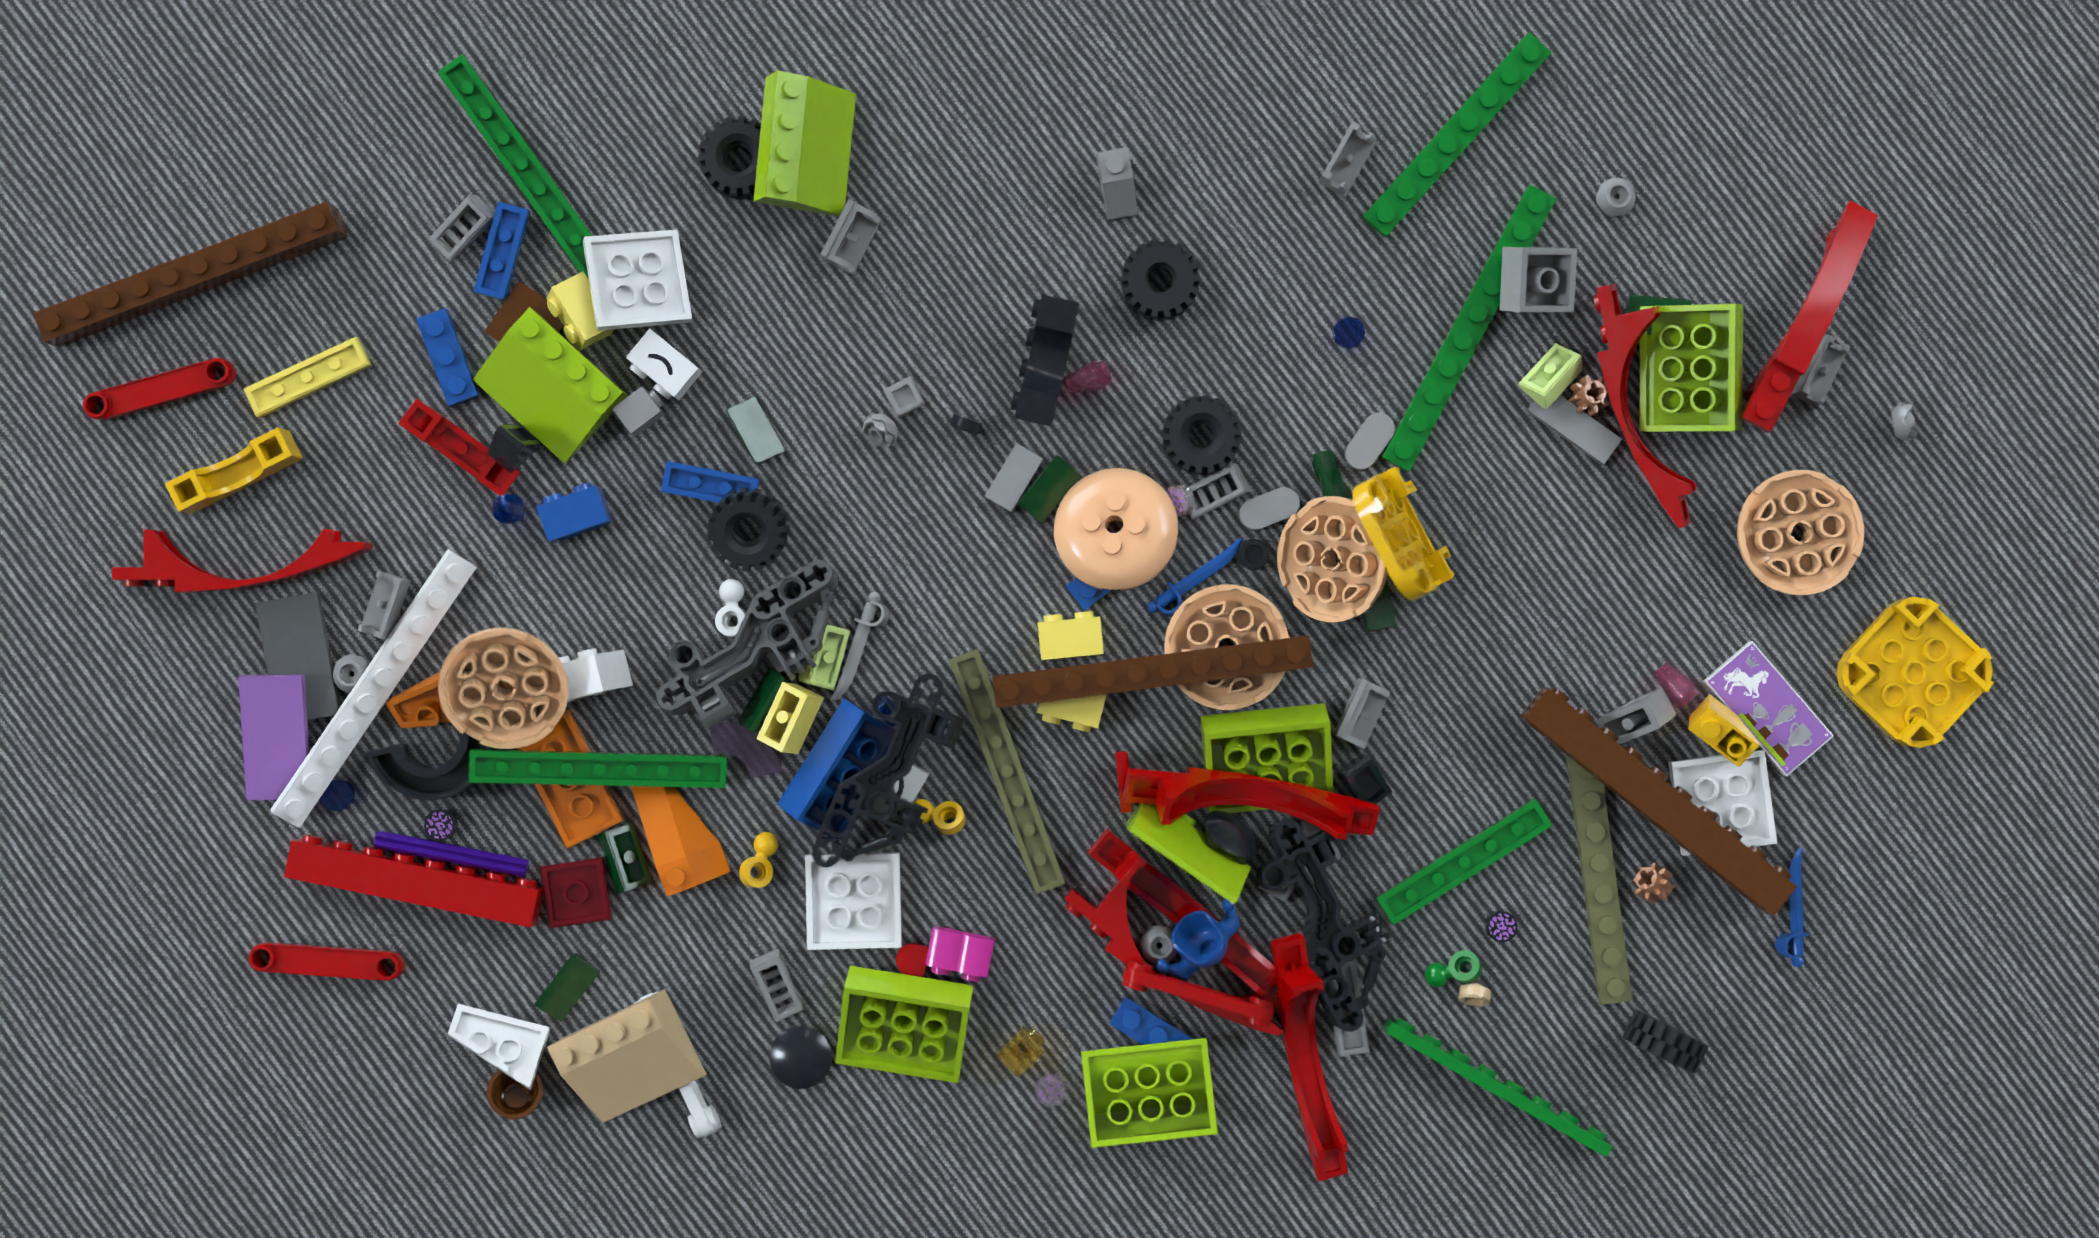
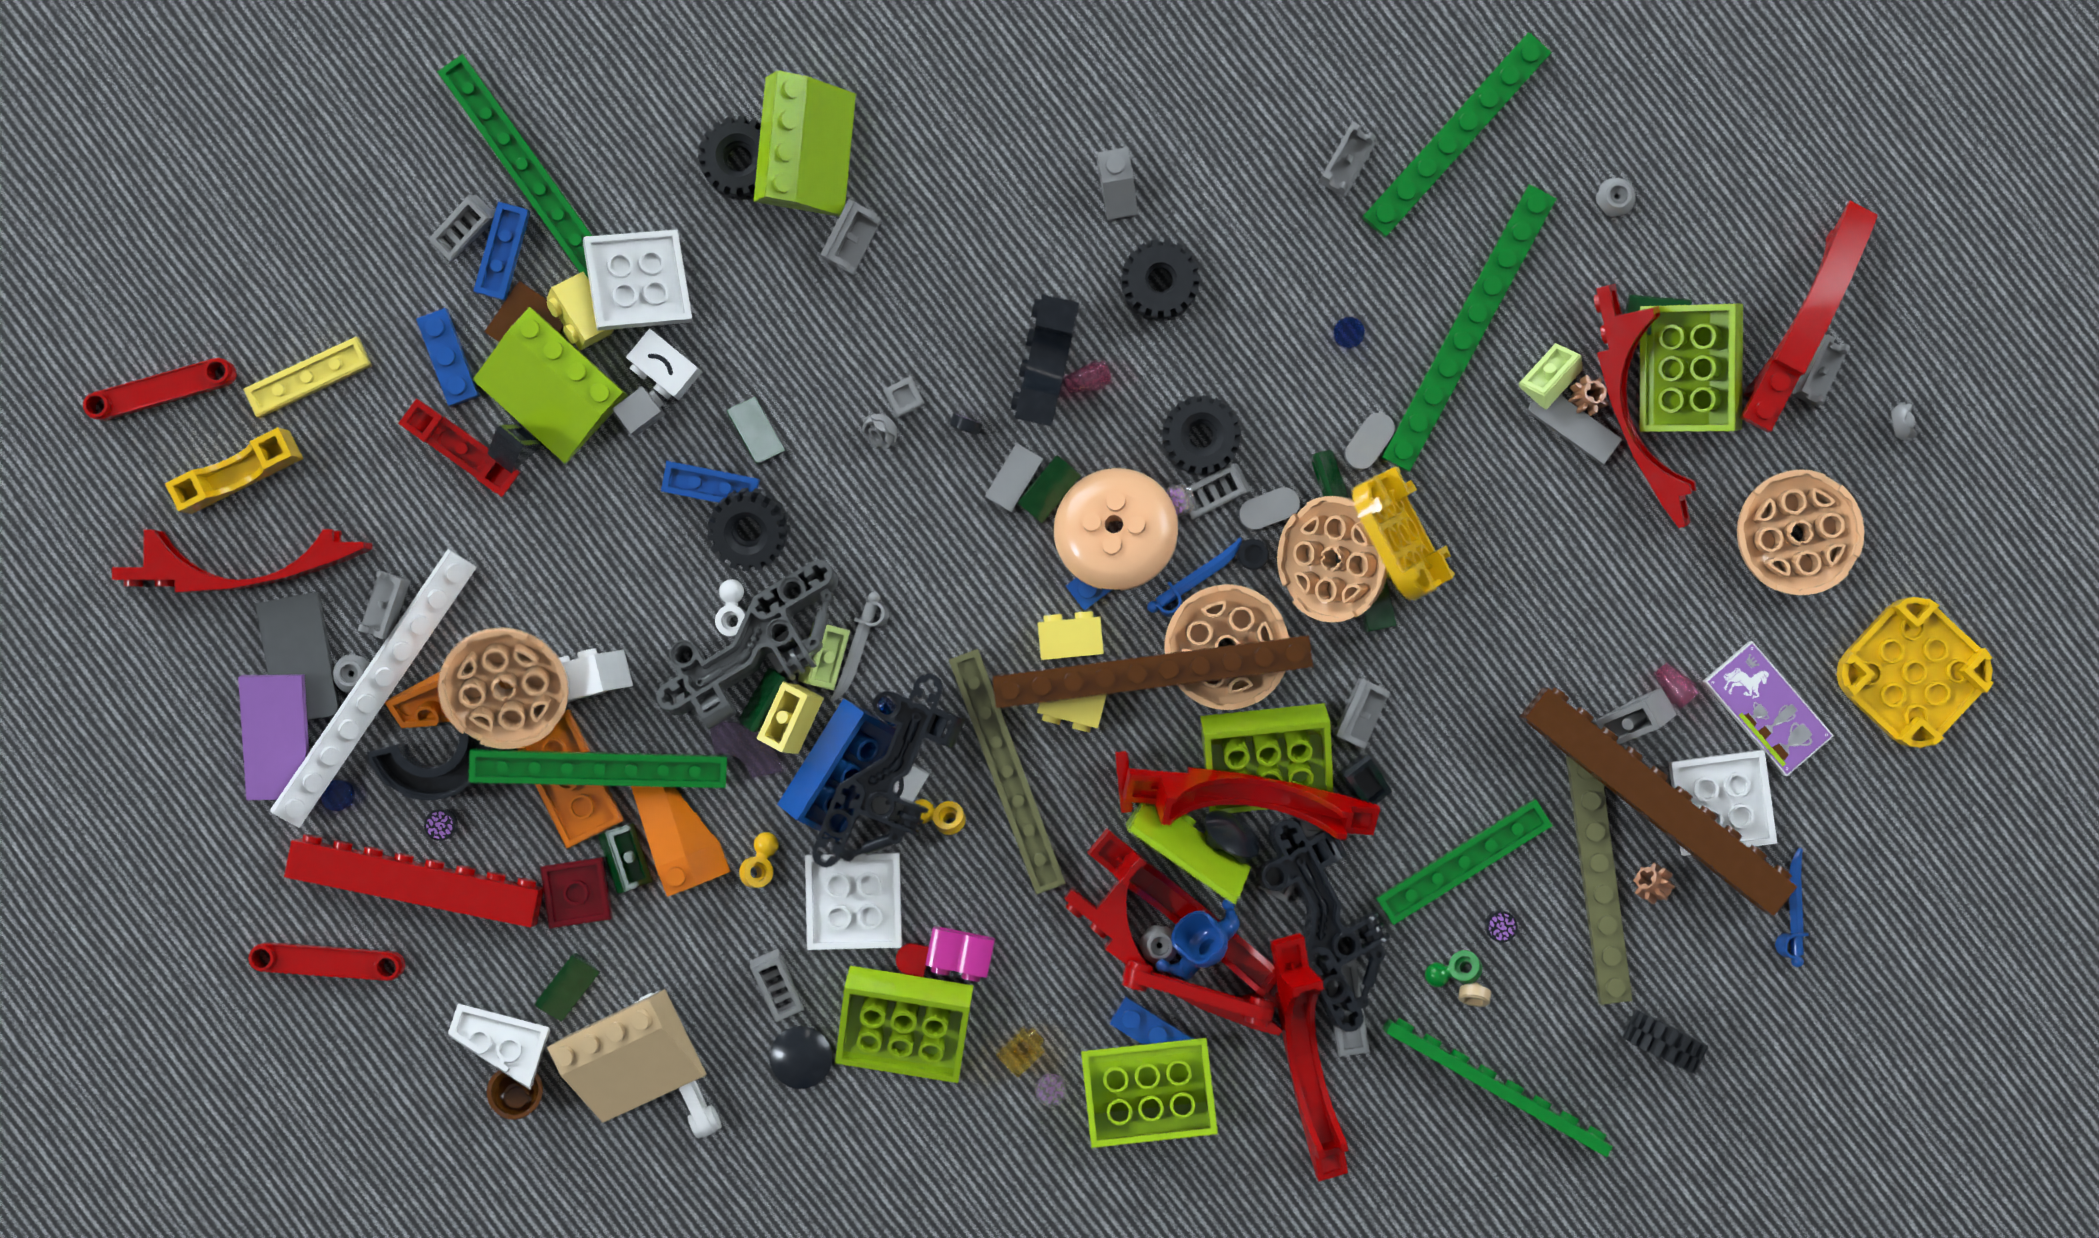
(190, 274): reddish brown brick -> none
(451, 853): dark purple axle -> none
(508, 508): clear blue tile -> none
(574, 513): blue brick -> none
(1538, 279): light grey brick -> none
(1723, 730): yellow slope -> none

